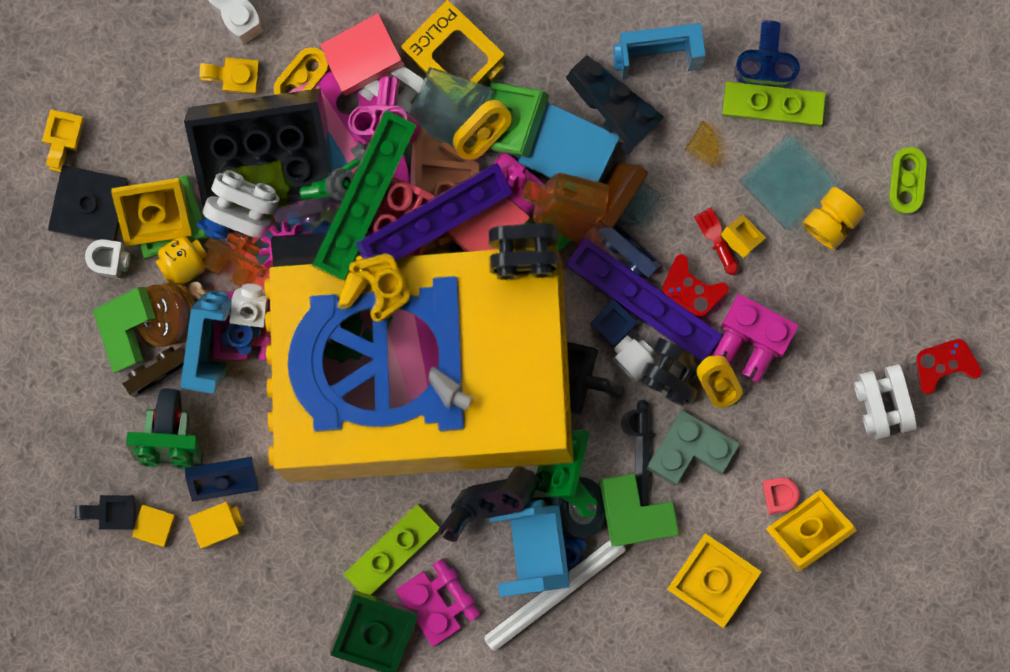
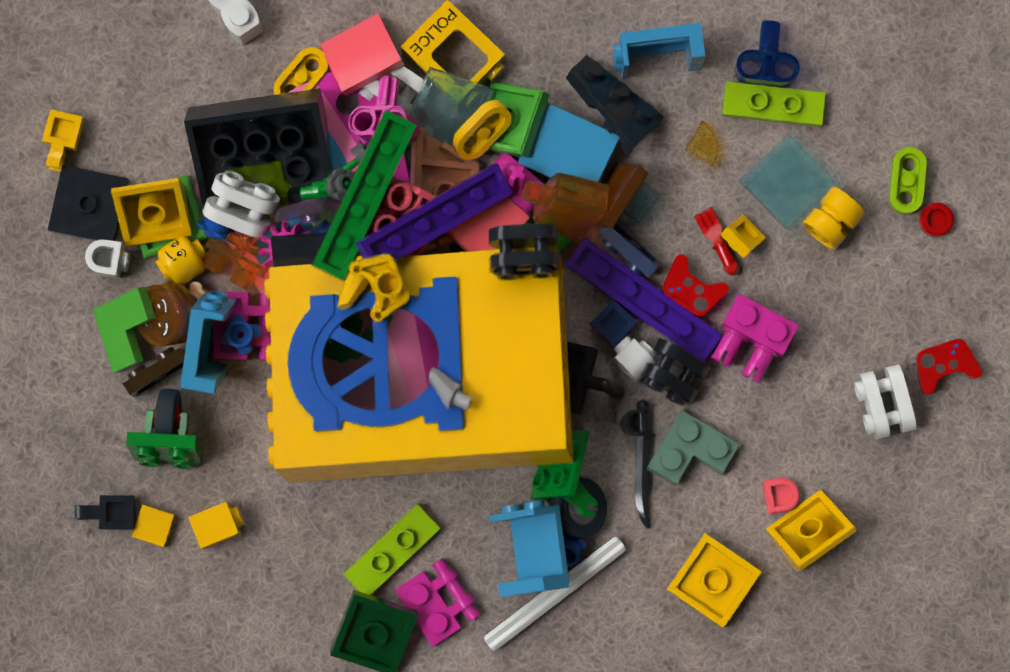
(221, 479): dark blue plate -> none
(237, 75): yellow plate -> none
(249, 306): white plate -> none
(490, 501): black beam -> none
(628, 520): bright green tile -> none
(719, 381): yellow plate -> none
(936, 219): none -> red tile

